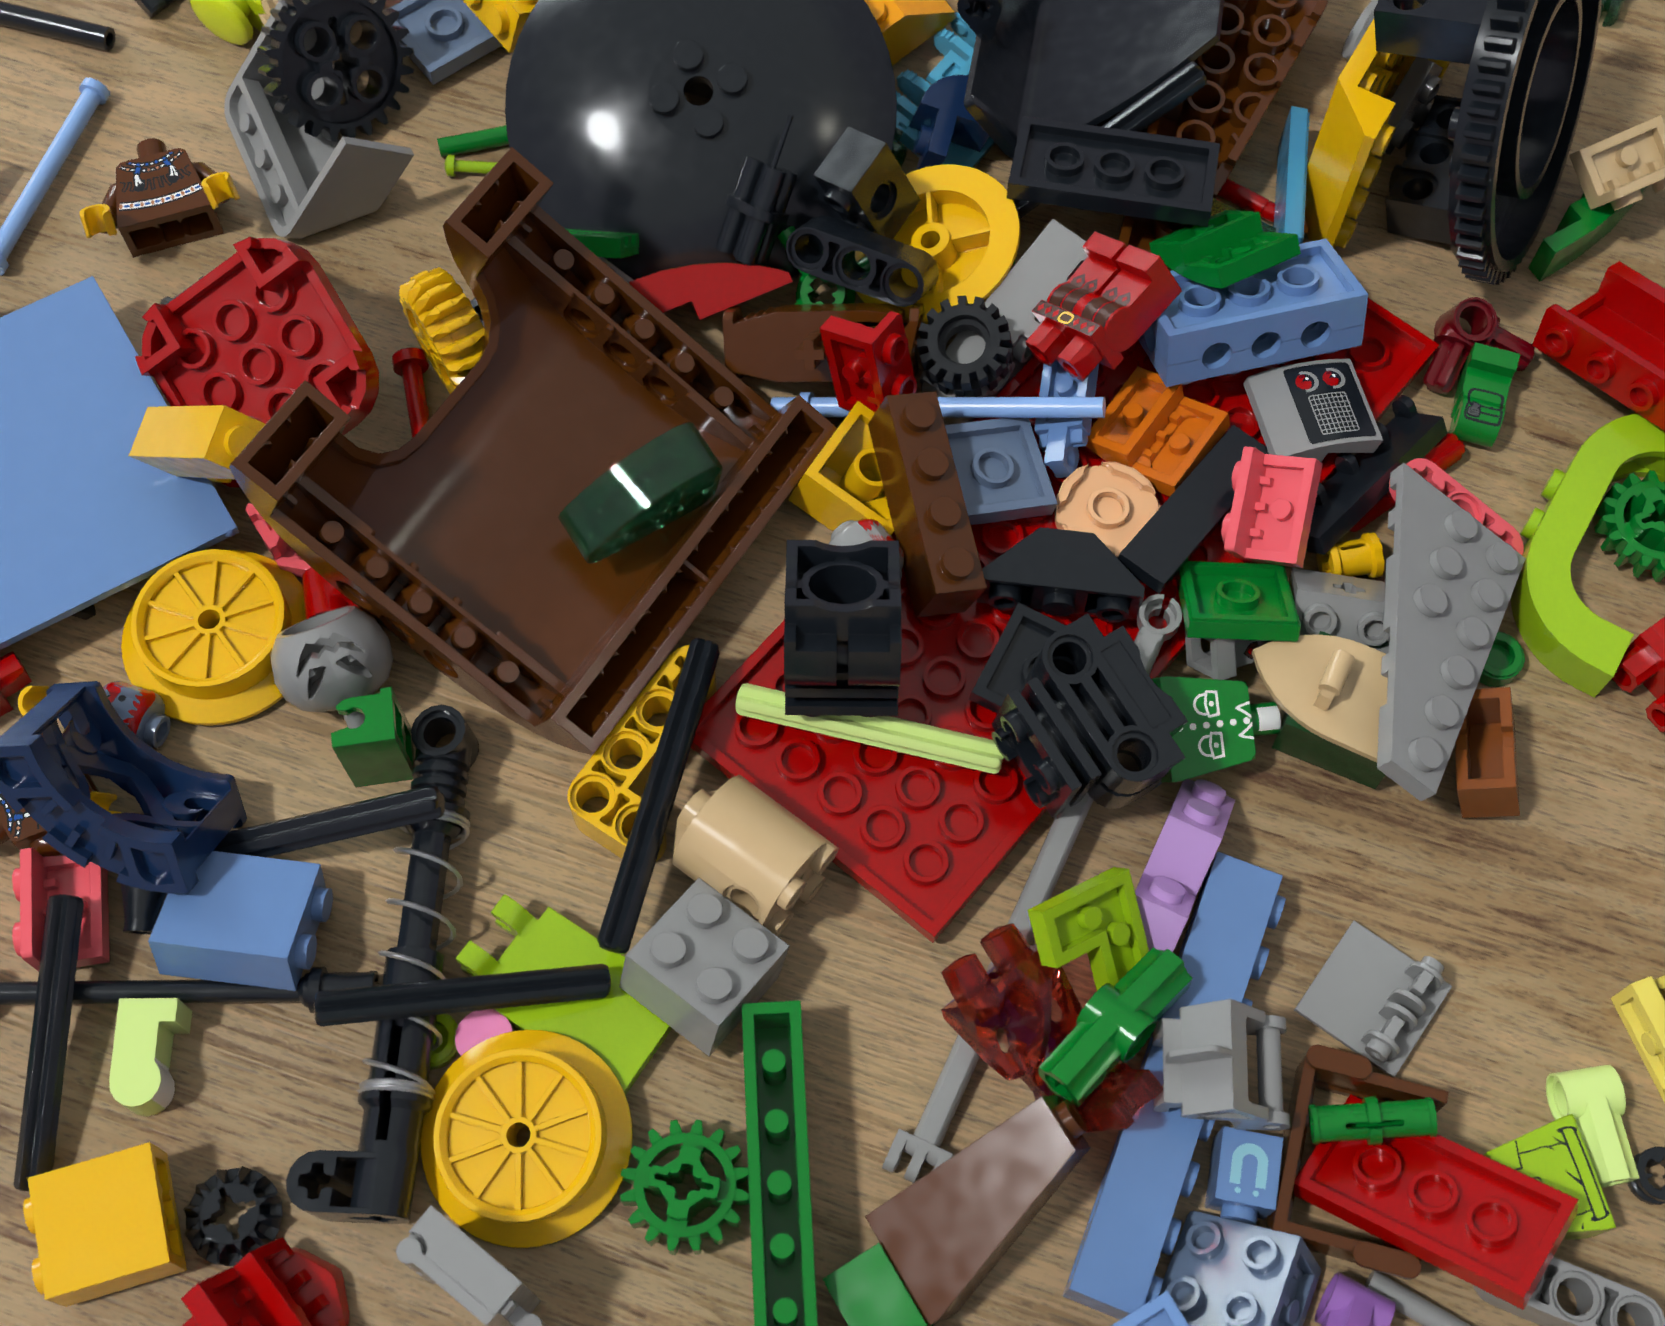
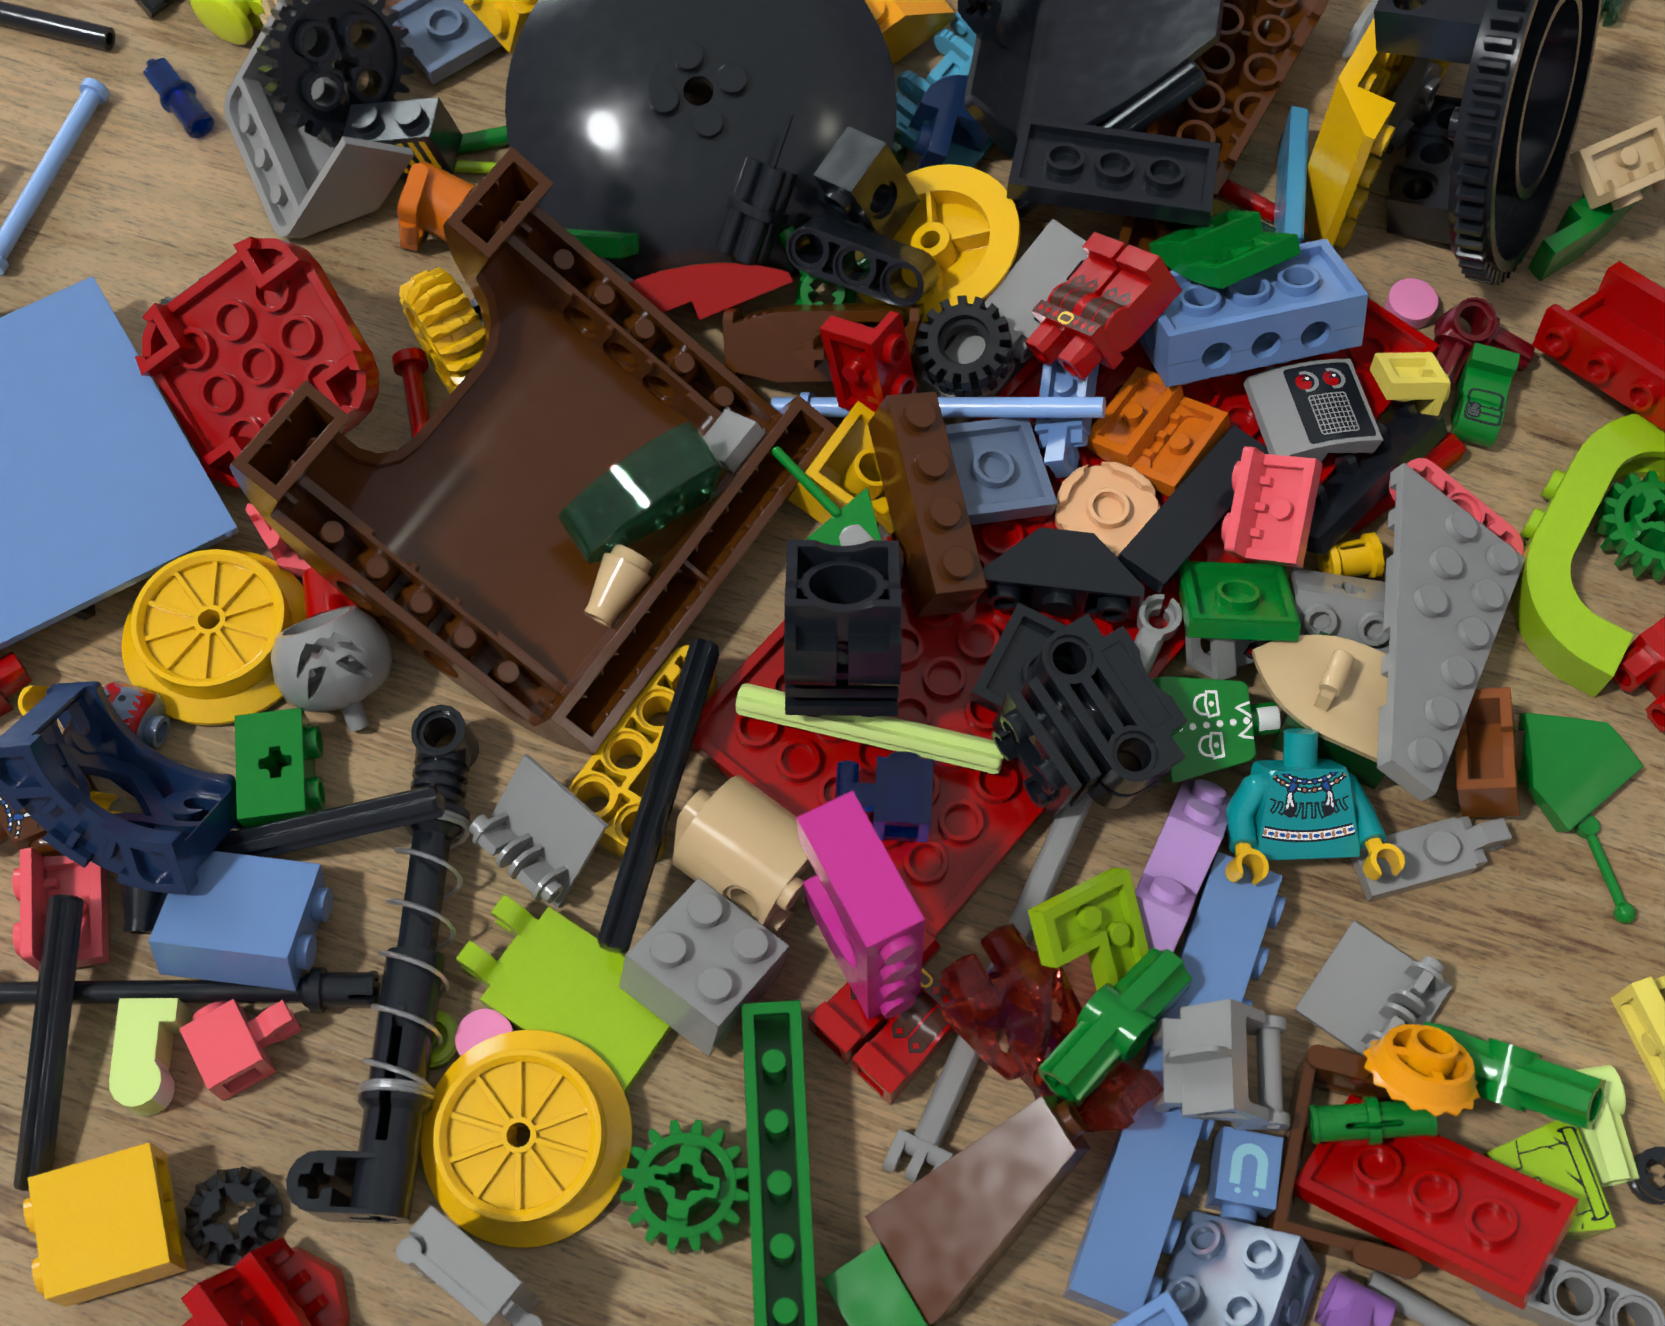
(160, 200): reddish brown torso -> none
(178, 97): none -> clear blue axle
(194, 440): yellow brick -> none
(232, 1046): none -> coral brick
(262, 748): none -> green brick
(380, 747): green hinge -> none
(413, 124): none -> black brick
(428, 202): none -> orange piece
(461, 994): black axle -> none
(539, 832): none -> light grey hinge
(617, 584): none -> tan cone
(733, 439): none -> light grey tile
(857, 511): none -> green piece
(862, 907): none -> dark pink arch
(898, 797): none -> clear blue brick
(901, 1046): none -> red hips
(1303, 812): none -> teal torso
(1412, 302): none -> bright pink tile
(1412, 377): none -> light yellow bracket
(1423, 1069): none -> light orange piece
(1434, 855): none -> light grey hinge
(1503, 662): green tile -> none
(1527, 1082): none -> green piece
(1572, 765): none -> green slope
(1623, 911): none -> green hinge

